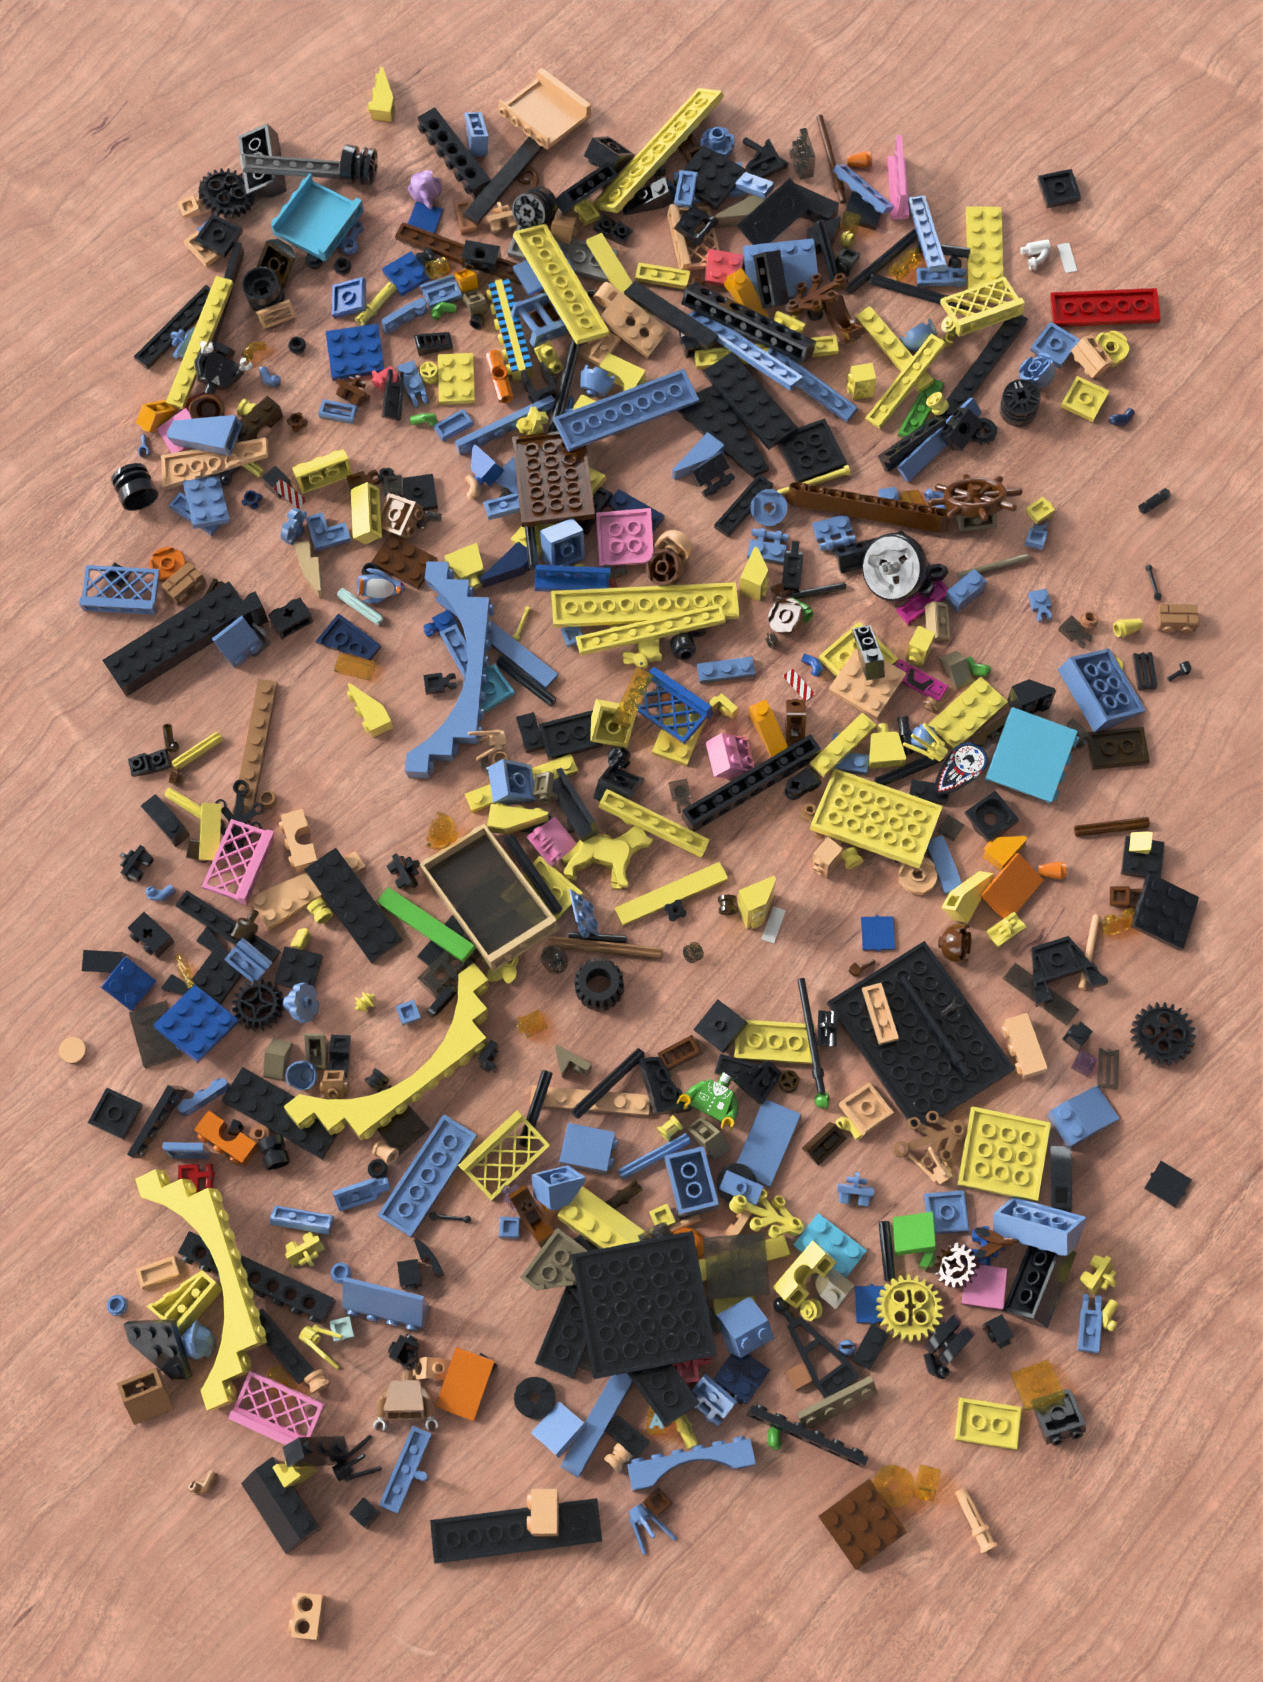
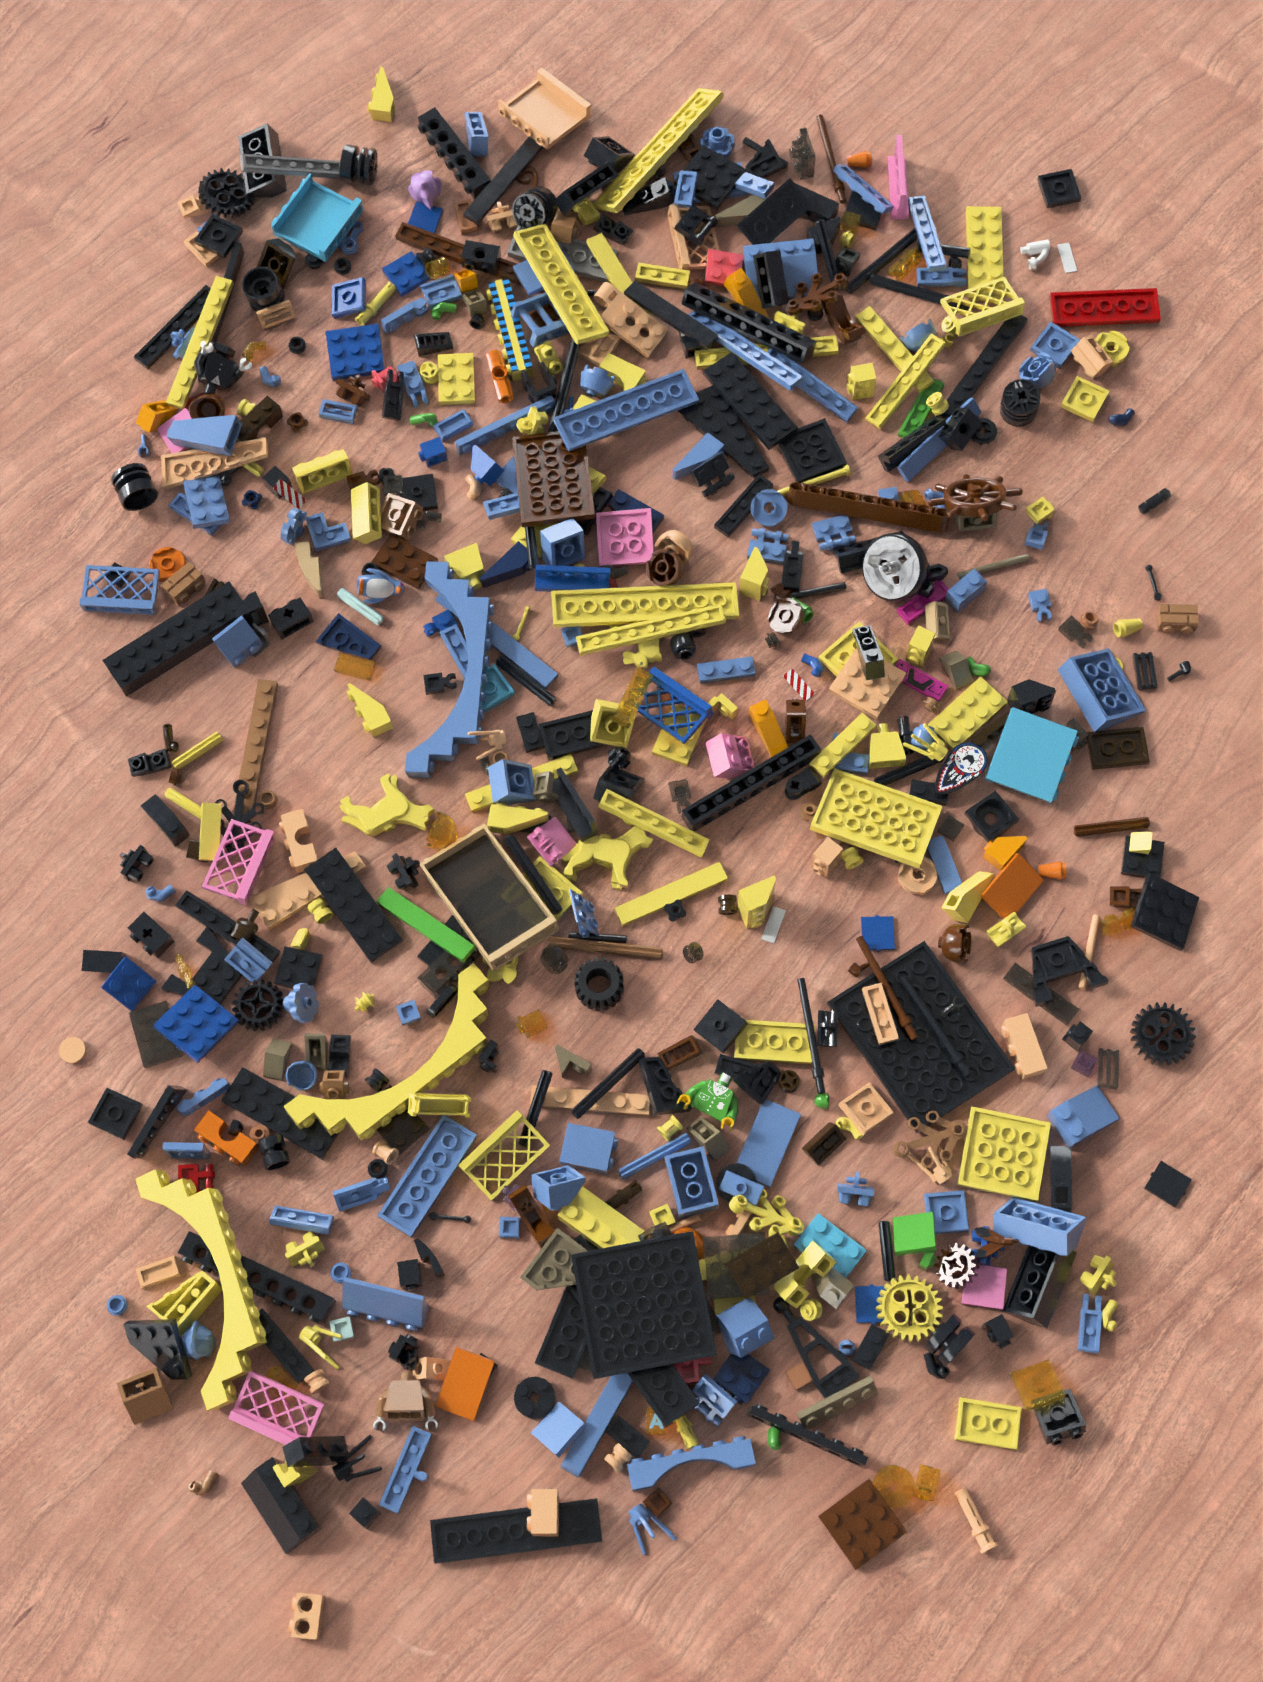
(387, 812): none -> light yellow animal
(432, 452): none -> blue brick
(438, 1104): none -> light yellow container
(762, 1265): none -> dark brown plate
(904, 1020): none -> reddish brown bar

